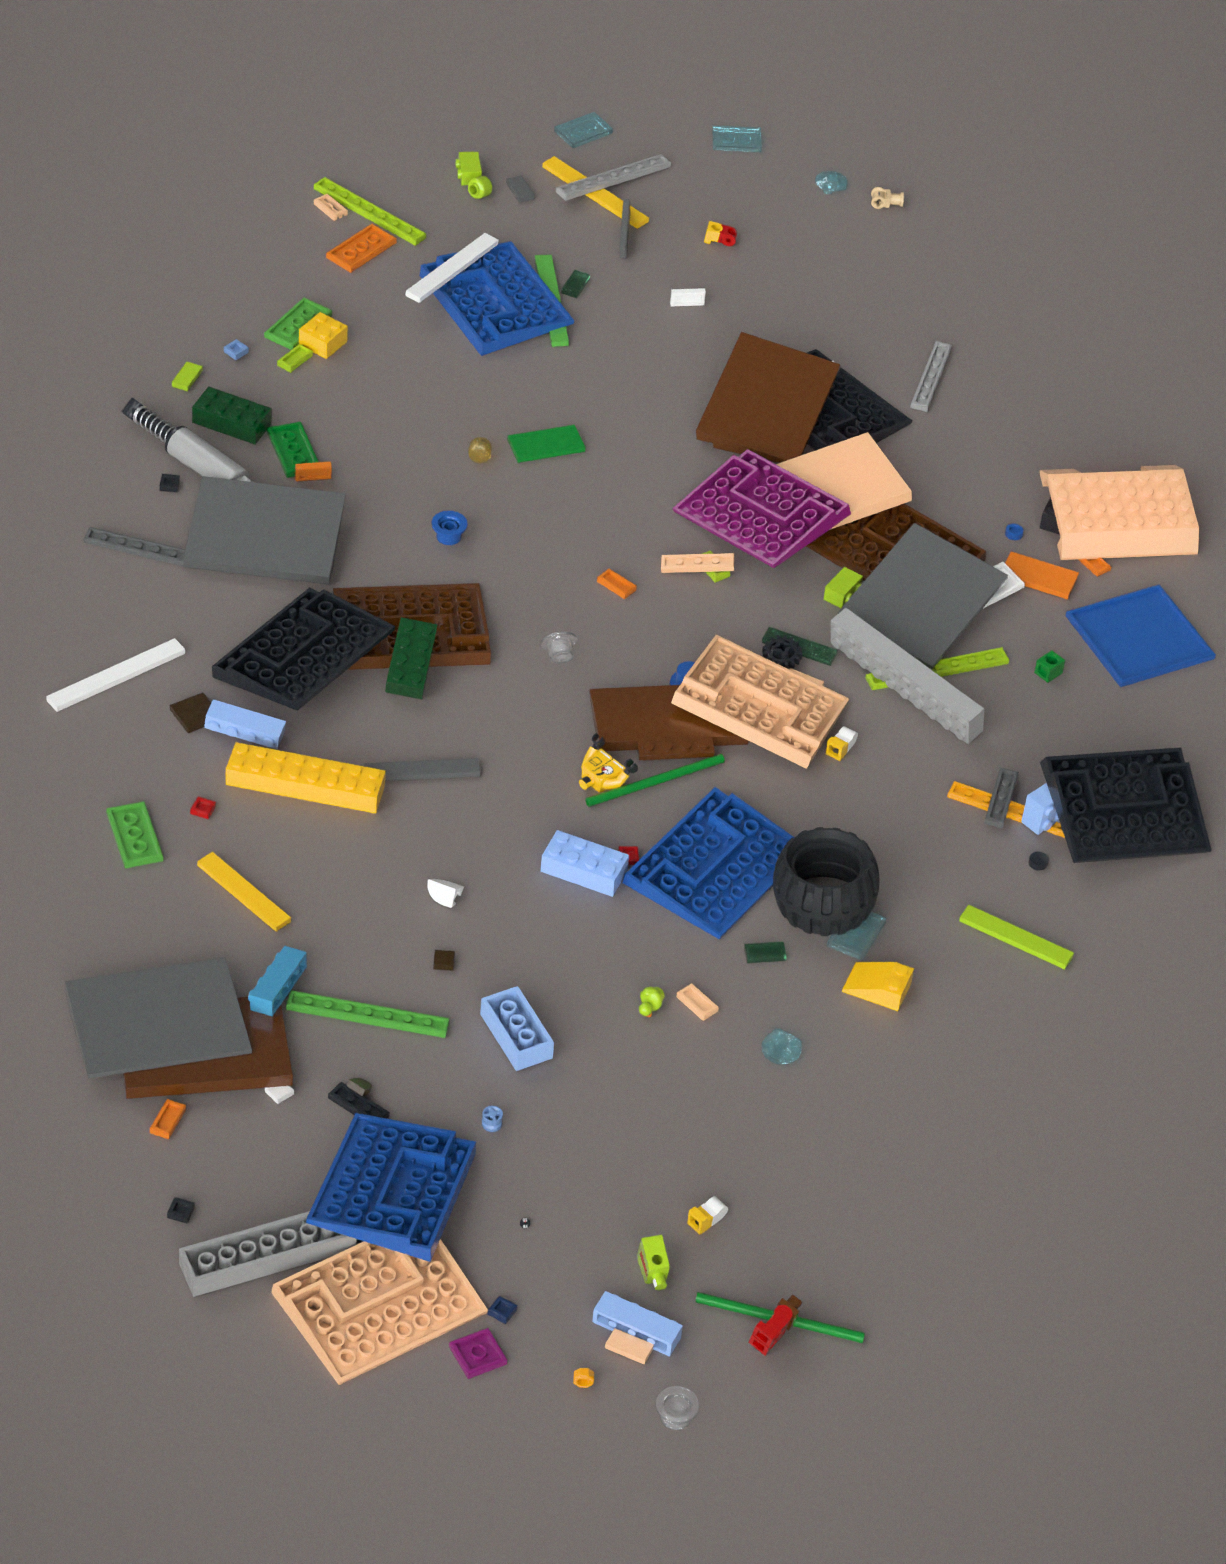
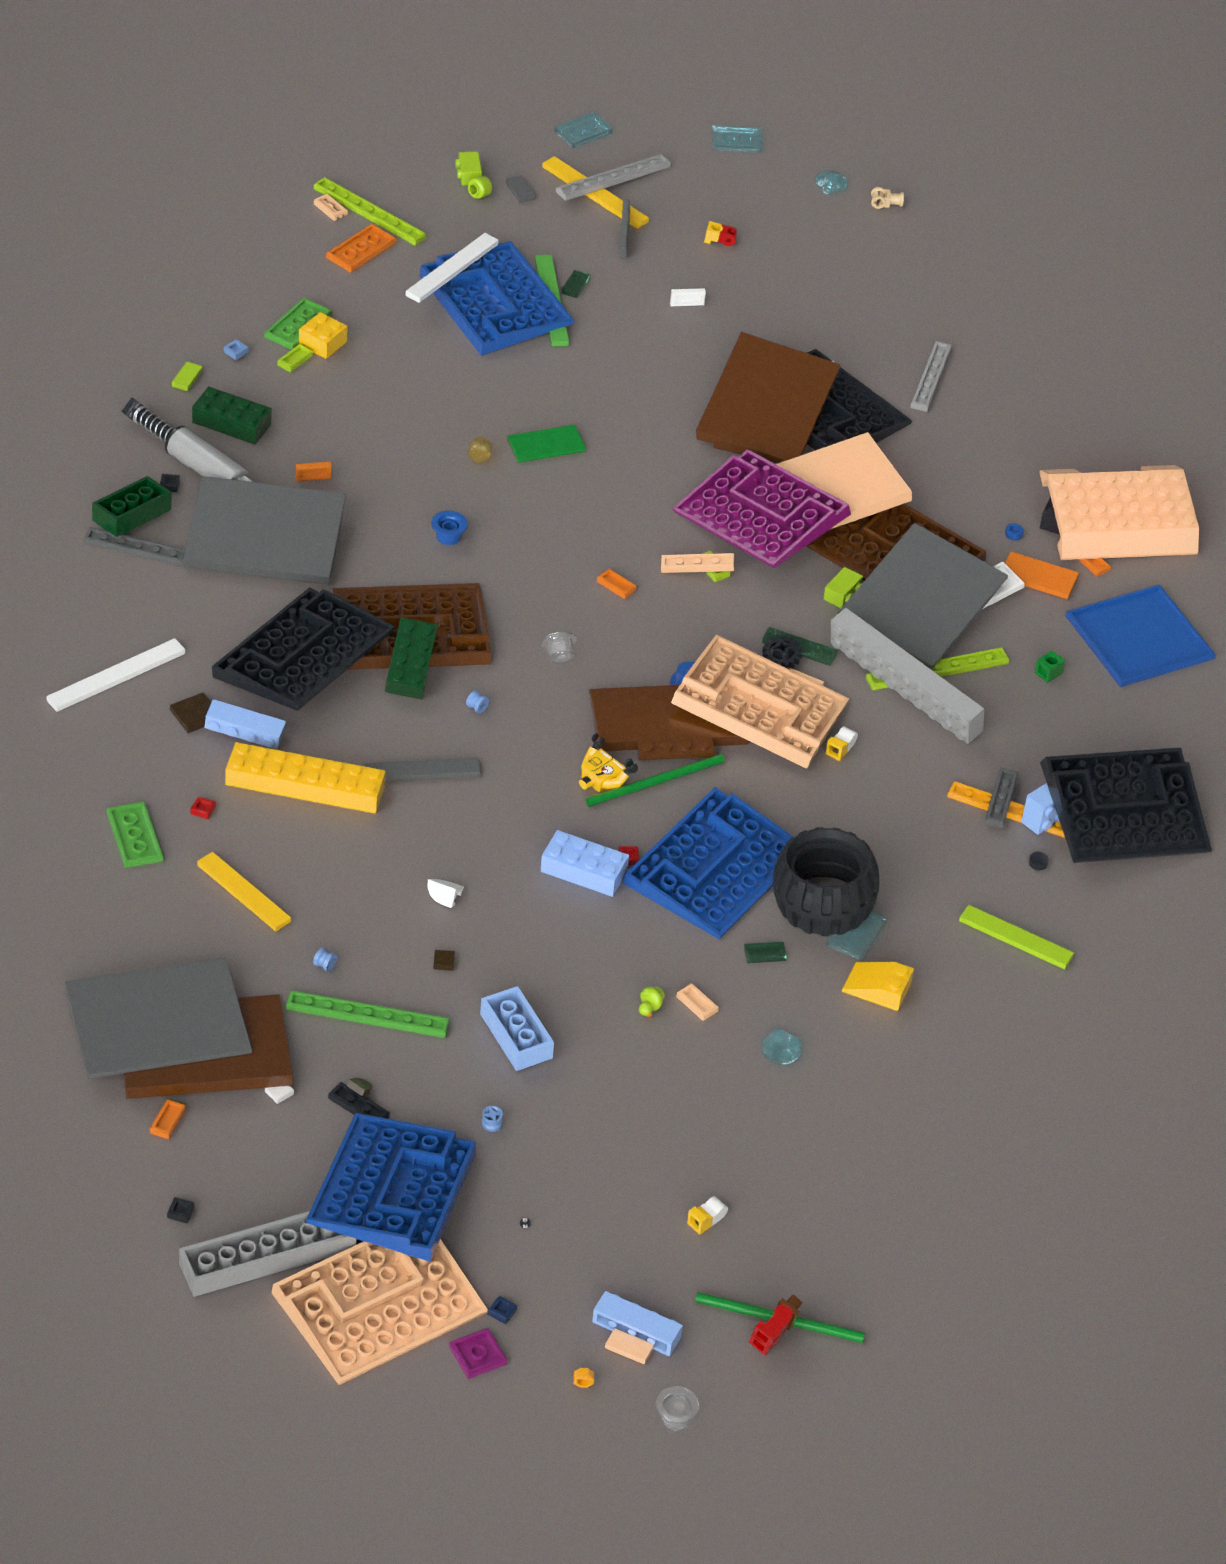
(131, 506): none -> dark green brick
(277, 981): dark azure brick -> none
(291, 446): green tile -> none
(325, 959): none -> medium blue wheel
(477, 701): none -> medium blue wheel
(653, 1261): lime torso -> none

